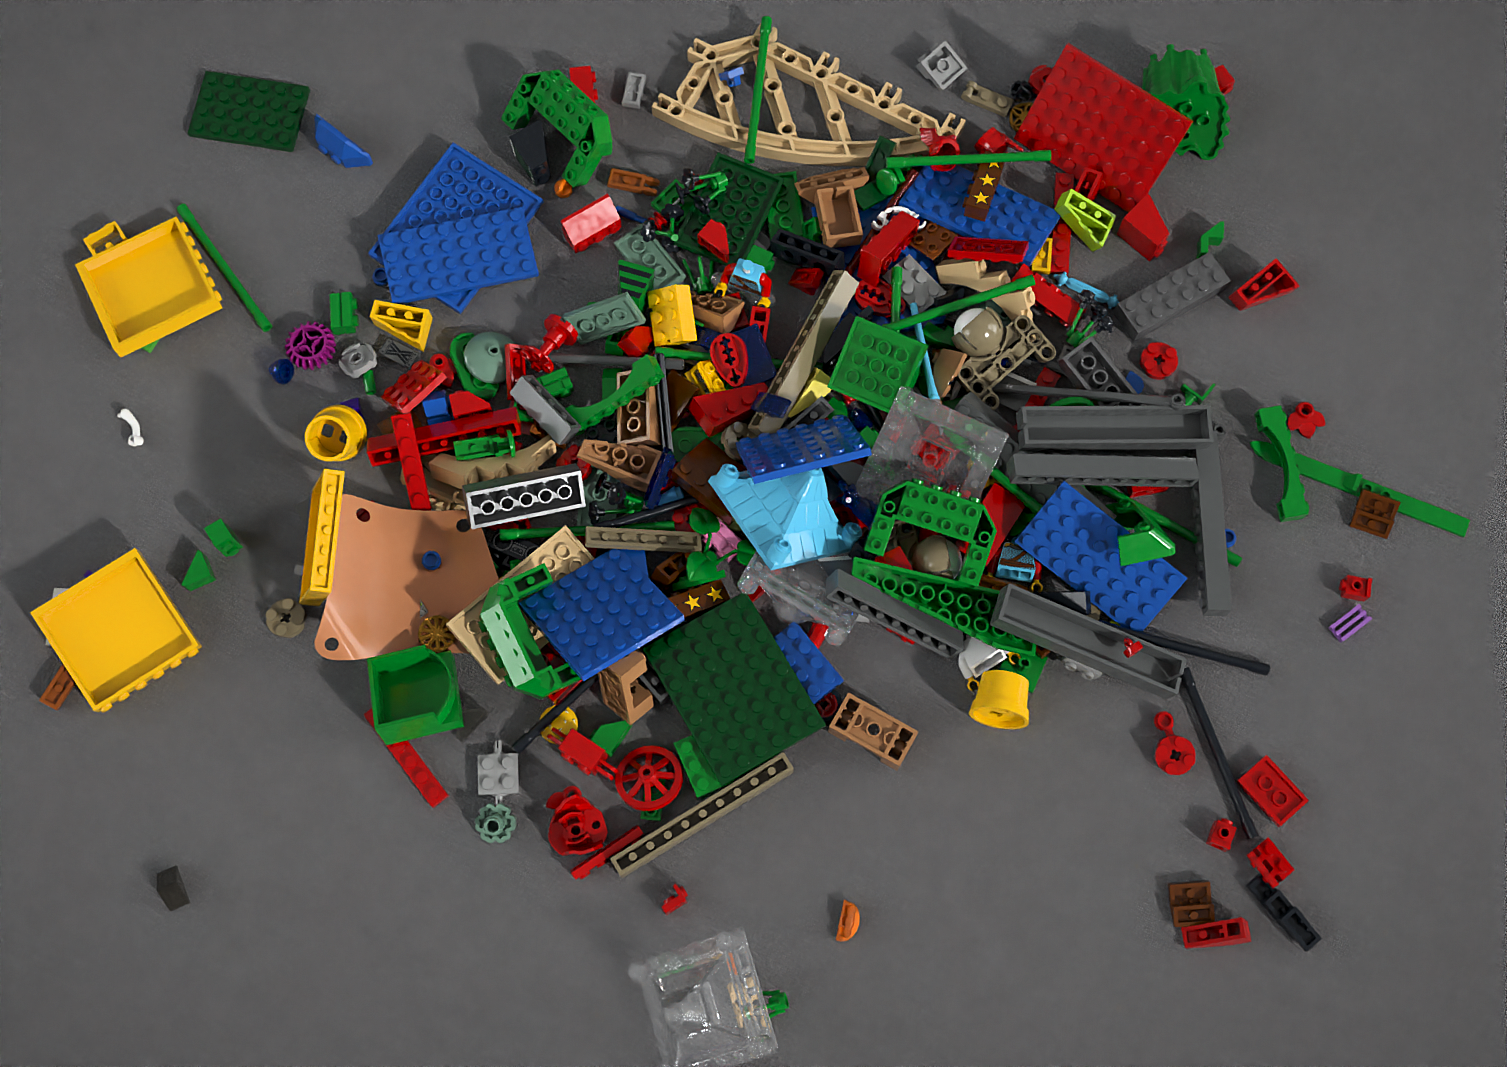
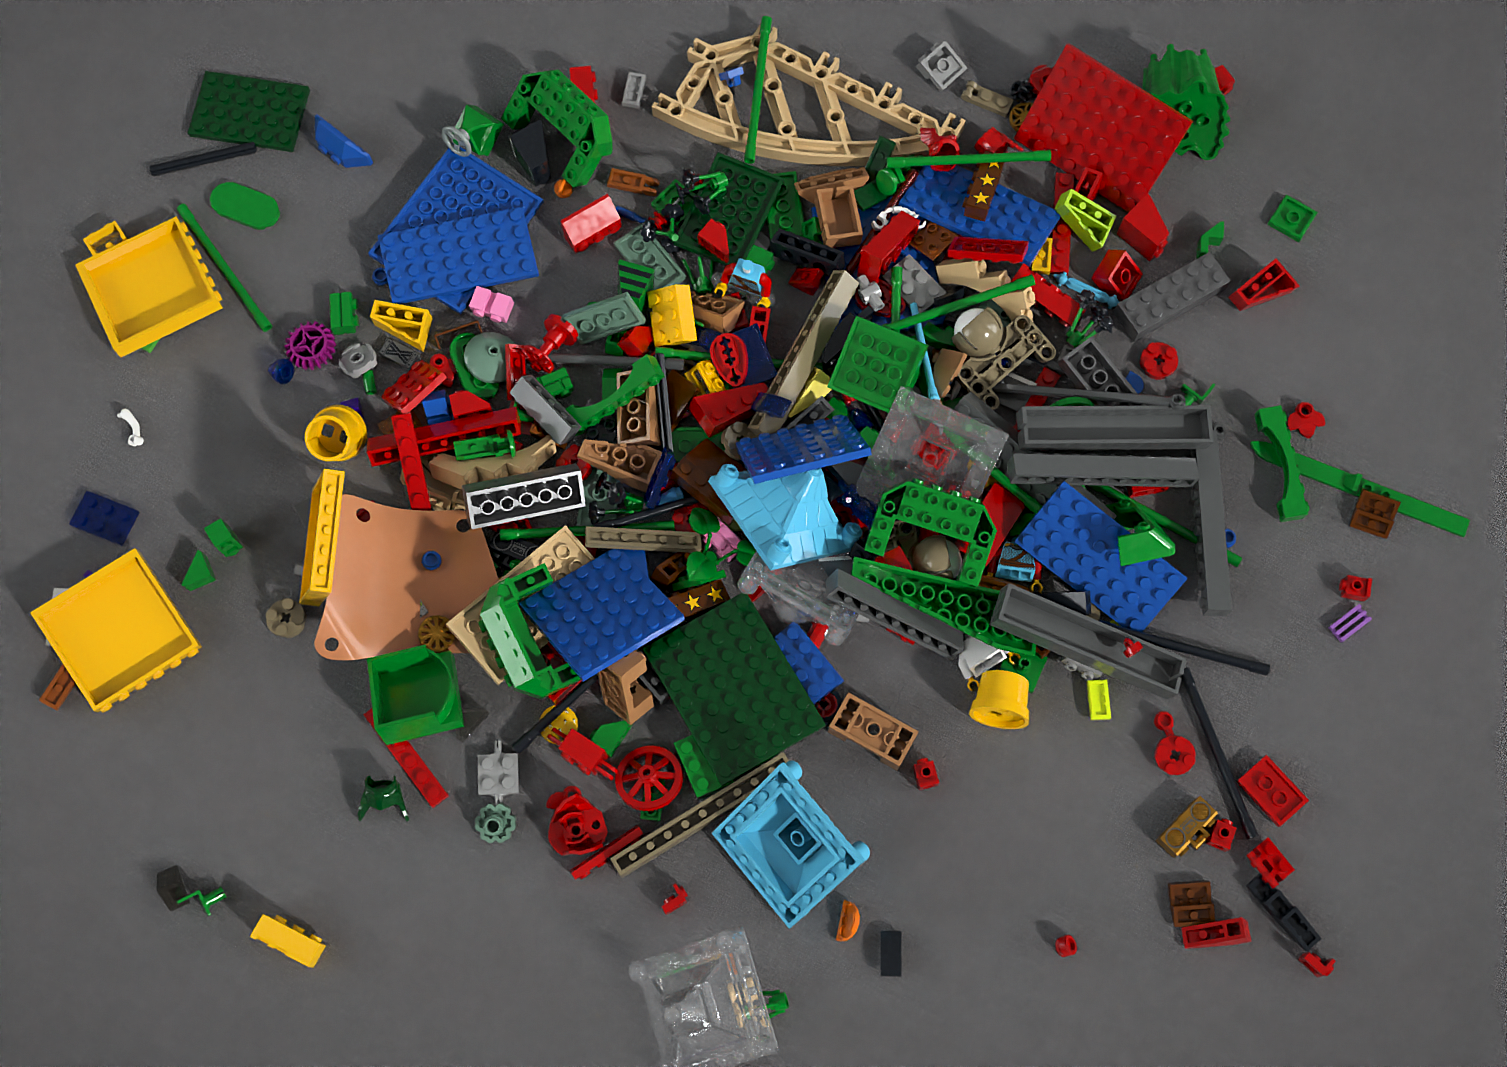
(104, 518): none -> clear blue plate
(202, 159): none -> black axle
(207, 899): none -> green bracket
(244, 205): none -> green tile
(289, 939): none -> yellow wedge
(381, 795): none -> dark green helmet
(435, 335): none -> reddish brown piece
(473, 130): none -> green piece
(491, 305): none -> bright pink brick
(788, 845): none -> medium azure piece
(870, 293): none -> light grey axle
(891, 953): none -> black slope
(922, 780): none -> red brick
(1066, 946): none -> red tile
(1098, 699): none -> neon yellow plate
(1117, 274): none -> red slope
(1180, 831): none -> pearl gold piece
(1292, 218): none -> green tile
(1314, 964): none -> red bracket

